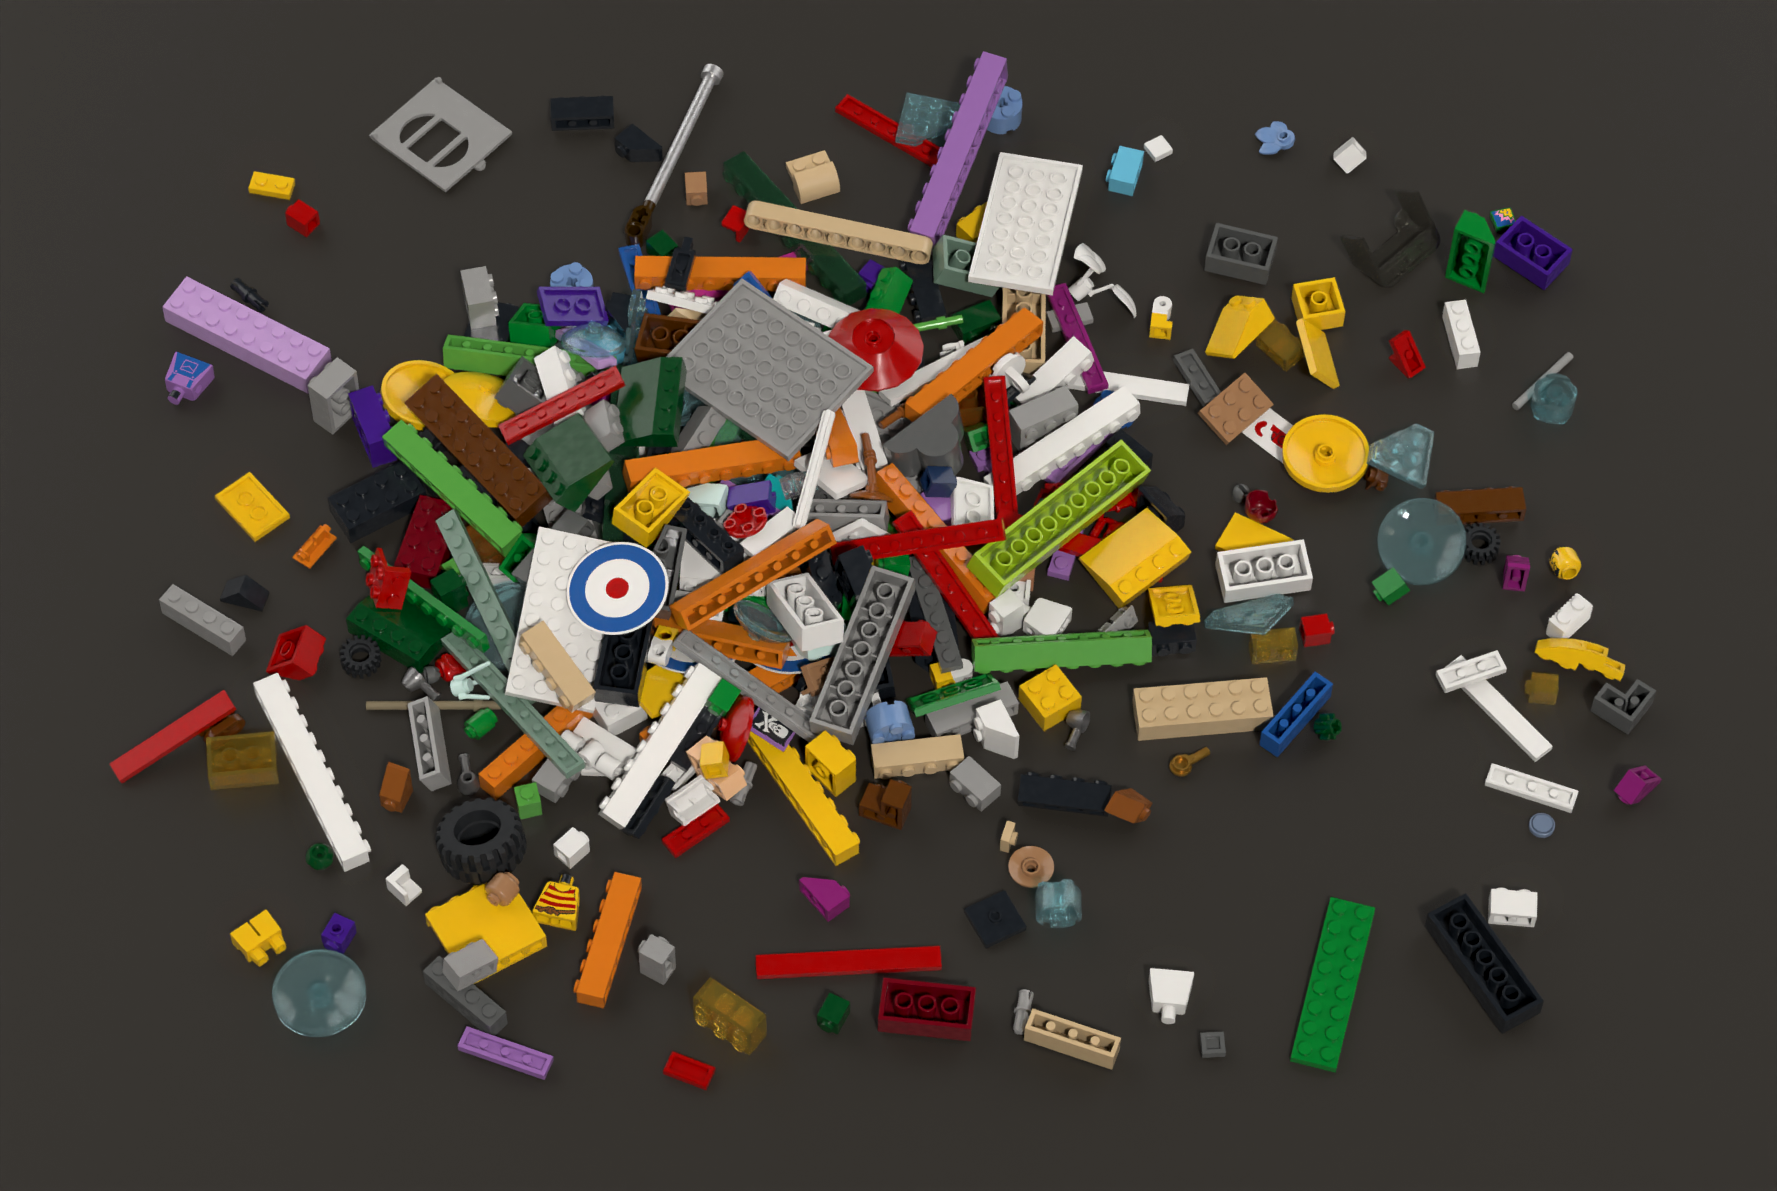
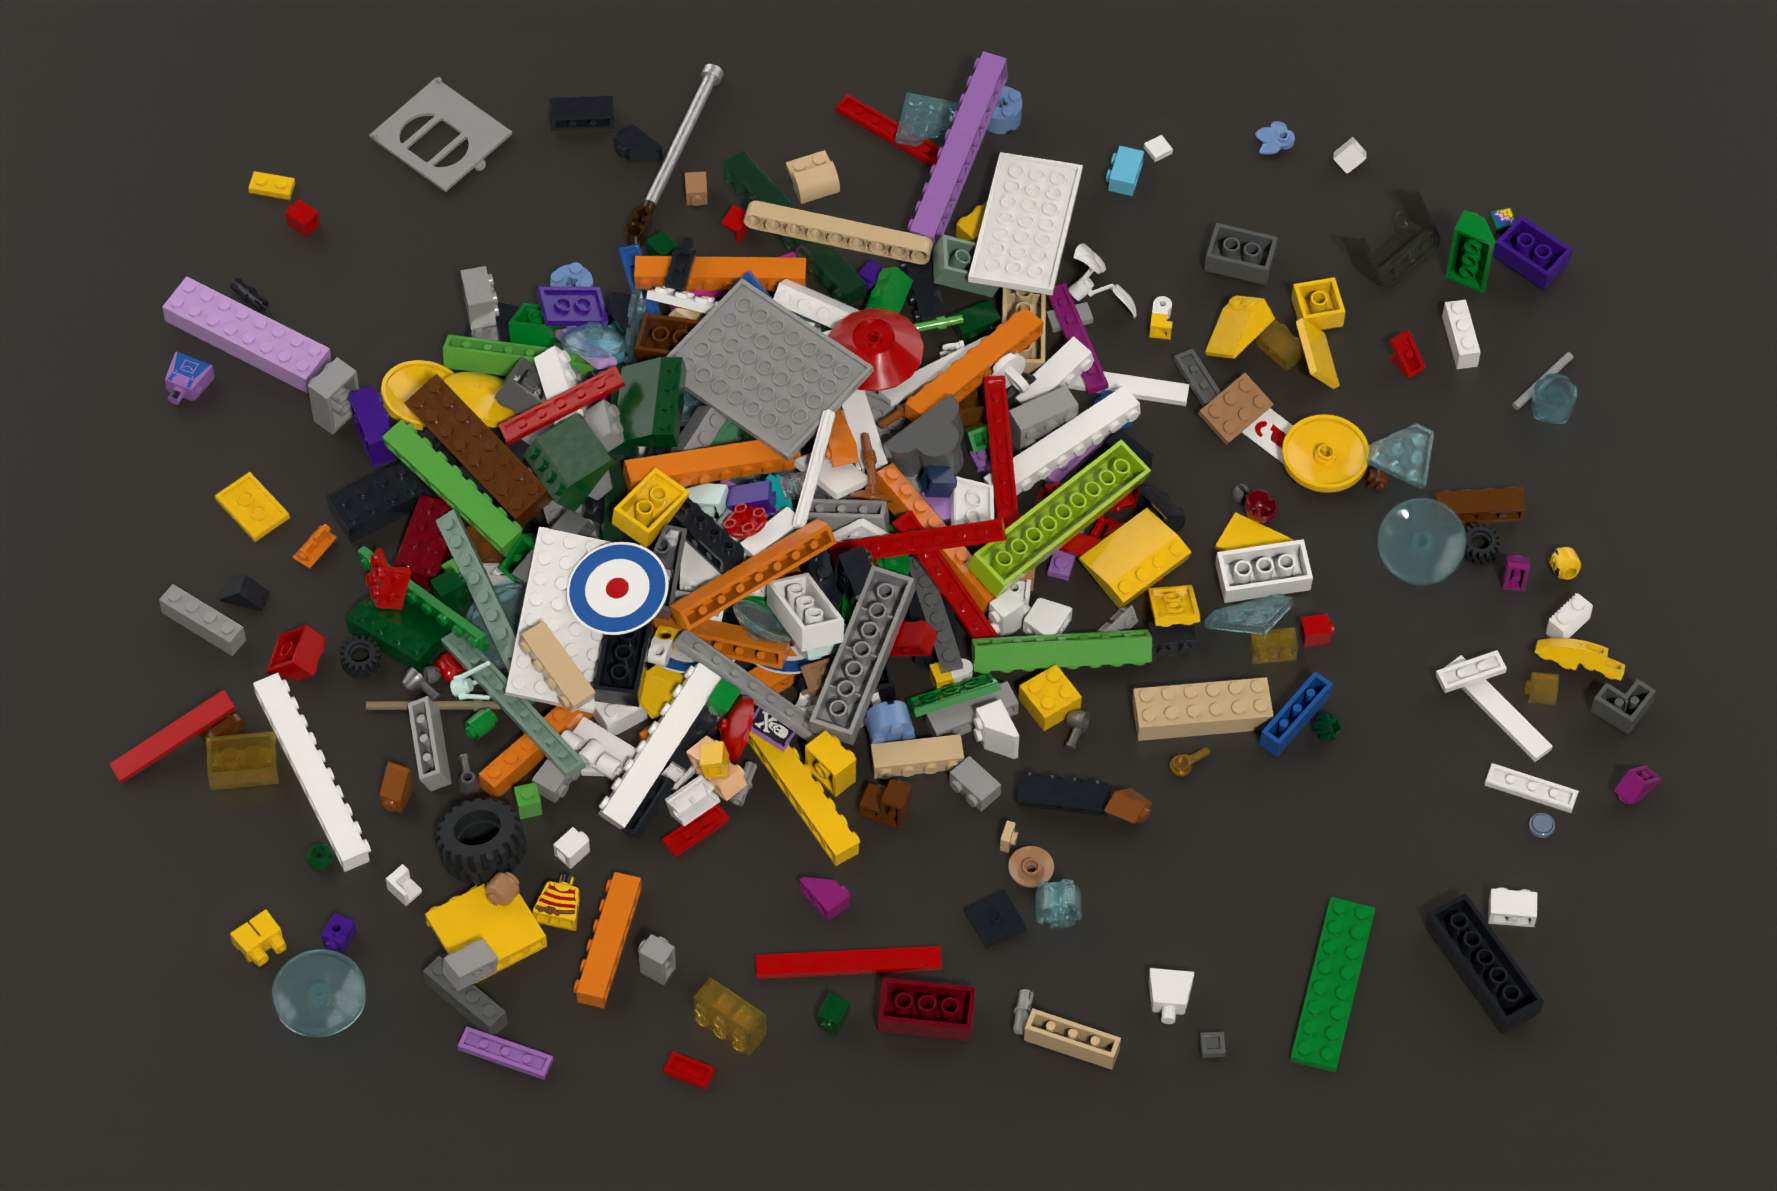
(1390, 586): green brick -> none

